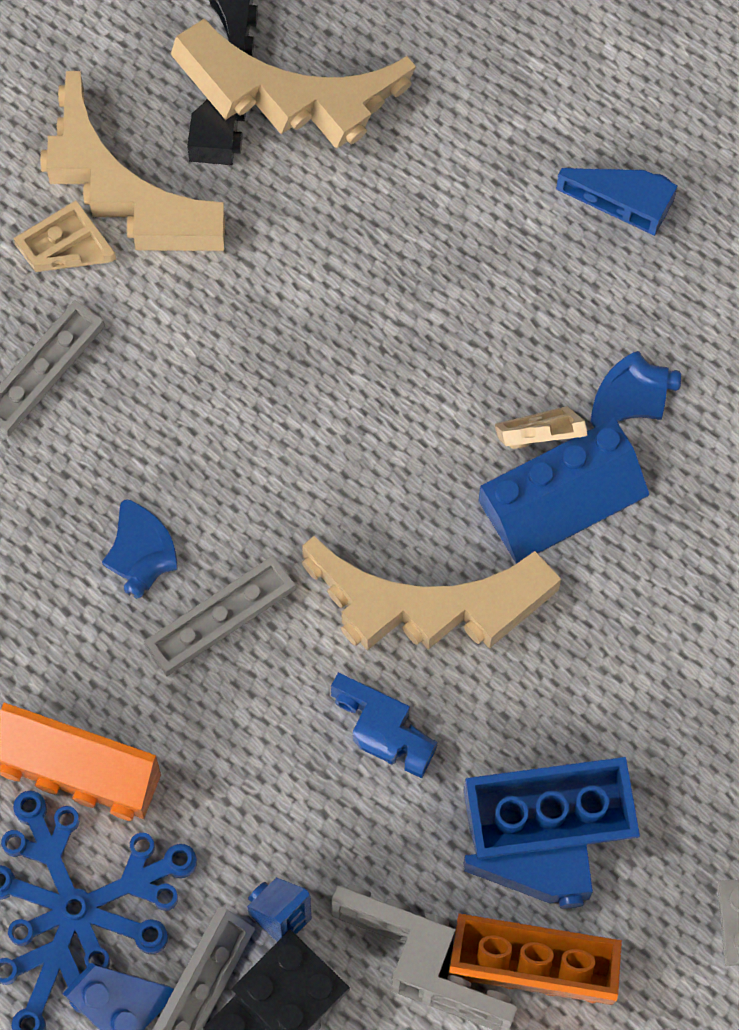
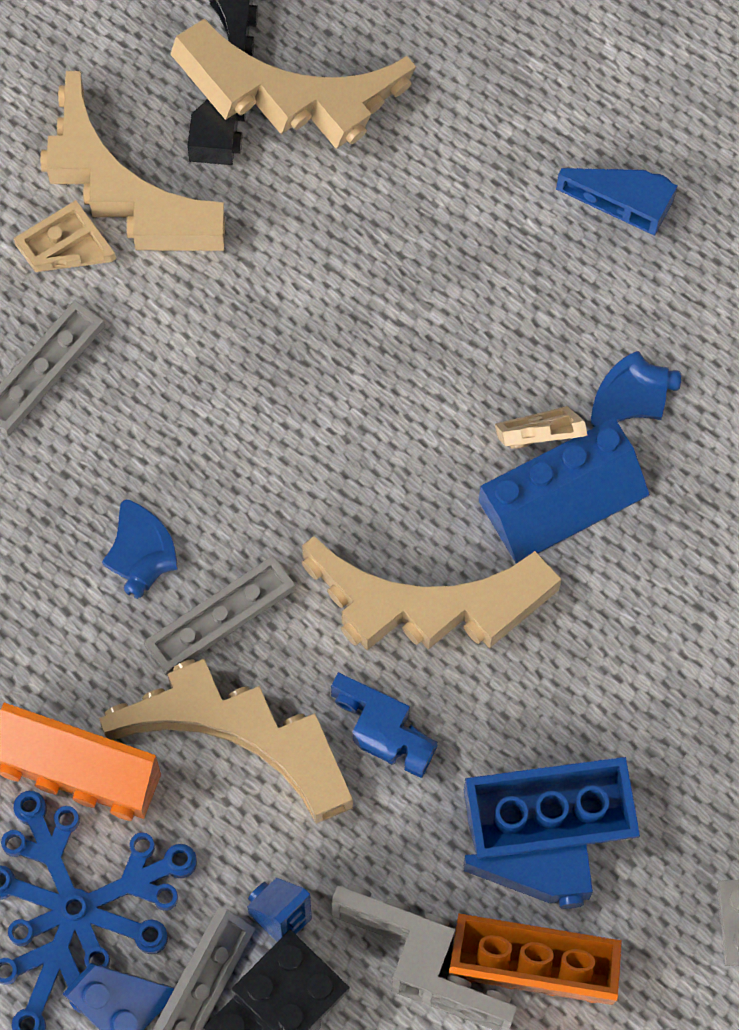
(195, 705): none -> tan arch

